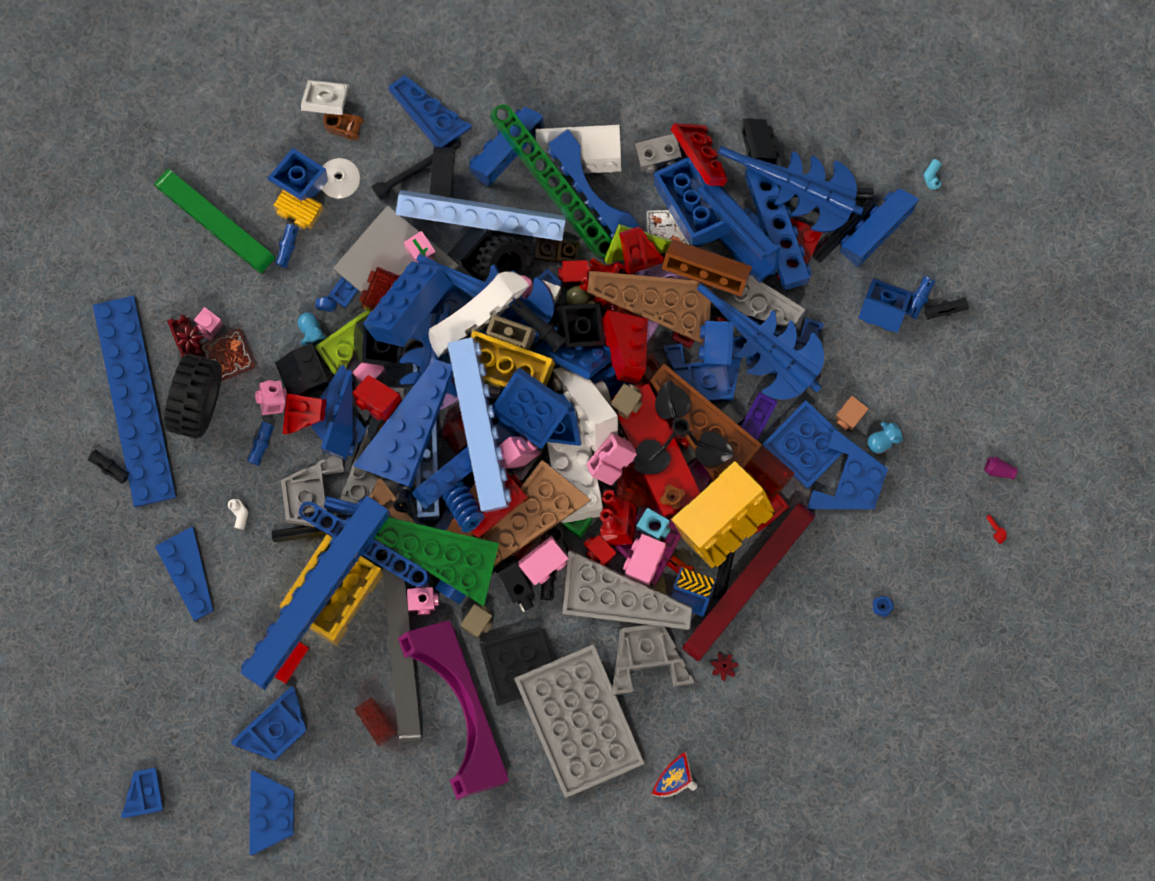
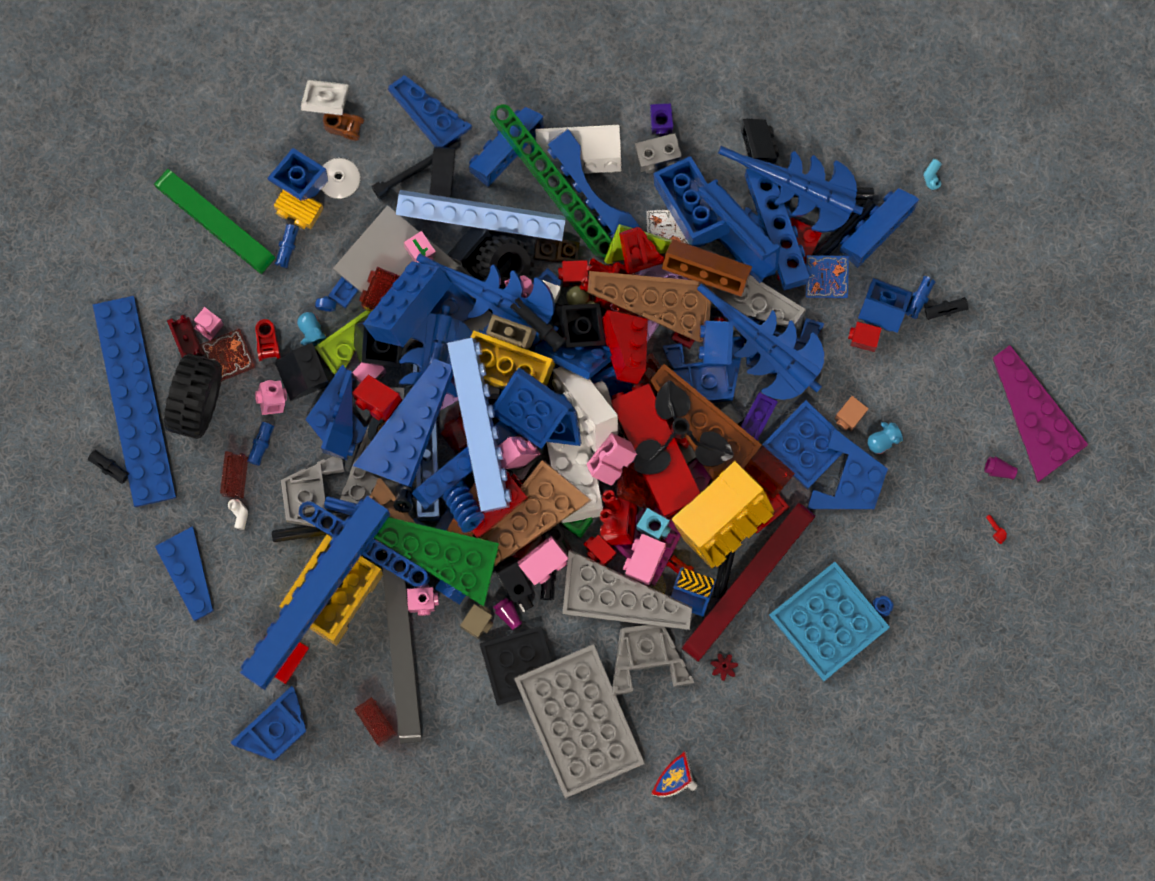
(144, 794): blue wing -> none
(189, 334): dark red plant -> none
(234, 475): none -> clear red hinge
(267, 344): none -> red piece
(269, 813): blue wing -> none
(302, 412): red wing -> none
(440, 651): magenta arch -> none
(478, 311): white brick -> none
(507, 612): none -> magenta cone
(627, 401): dark tan brick -> none
(663, 111): none -> dark purple brick
(670, 490): dark orange plate -> none
(699, 150): red wing -> none
(828, 276): none -> blue tile
(829, 621): none -> dark azure plate
(864, 336): none -> red brick
(1040, 422): none -> magenta wing

